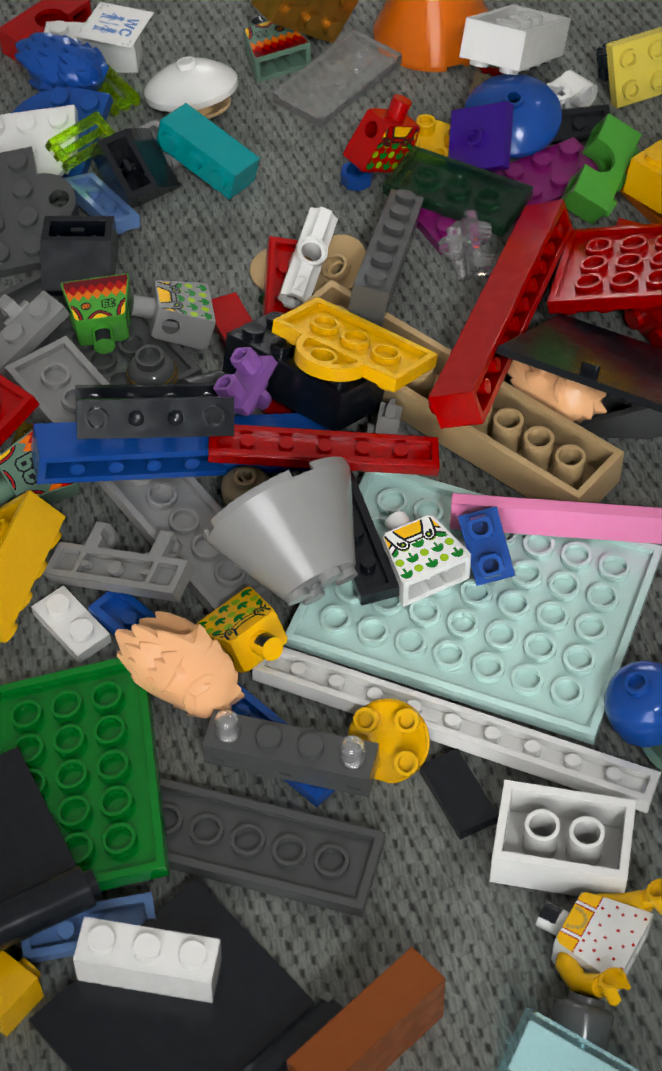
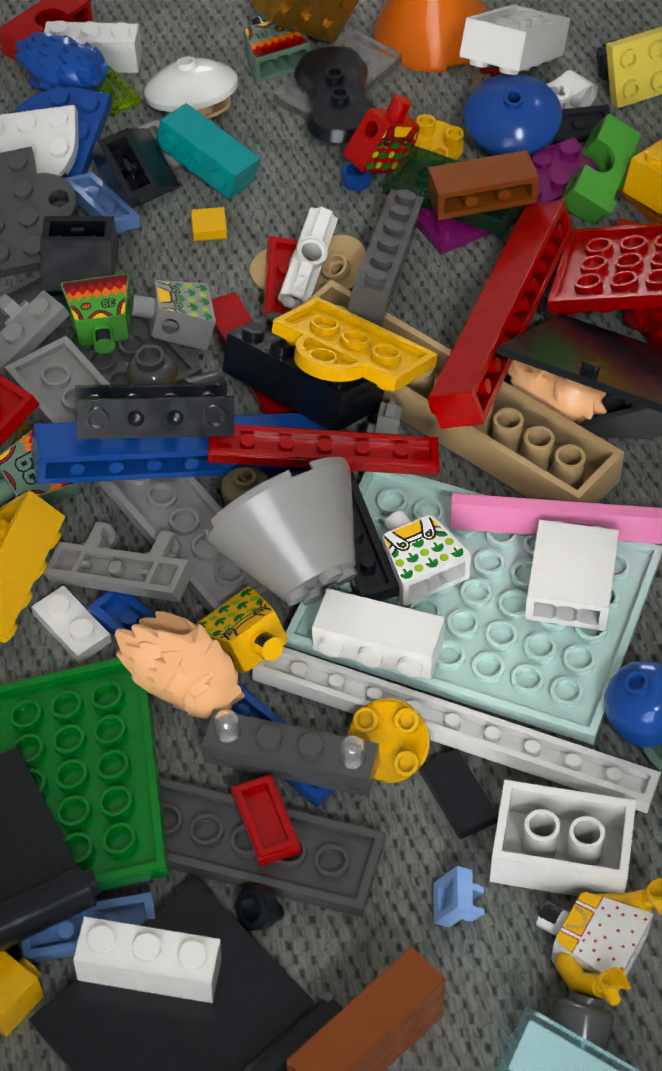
(62, 153): clear neon green tile -> none
(115, 24): white sticker -> none
(209, 224): none -> yellow tile
(248, 382): medium lavender hips -> none
(258, 907): none -> black tile
(265, 820): none -> red tile
(336, 91): none -> black plate
(378, 634): none -> white brick
(455, 897): none -> light blue tile
(464, 246): clear hips -> none
(482, 135): dark purple plate -> none
(482, 185): none -> dark orange brick
(487, 546): blue hips -> none
(572, 575): none -> white brick

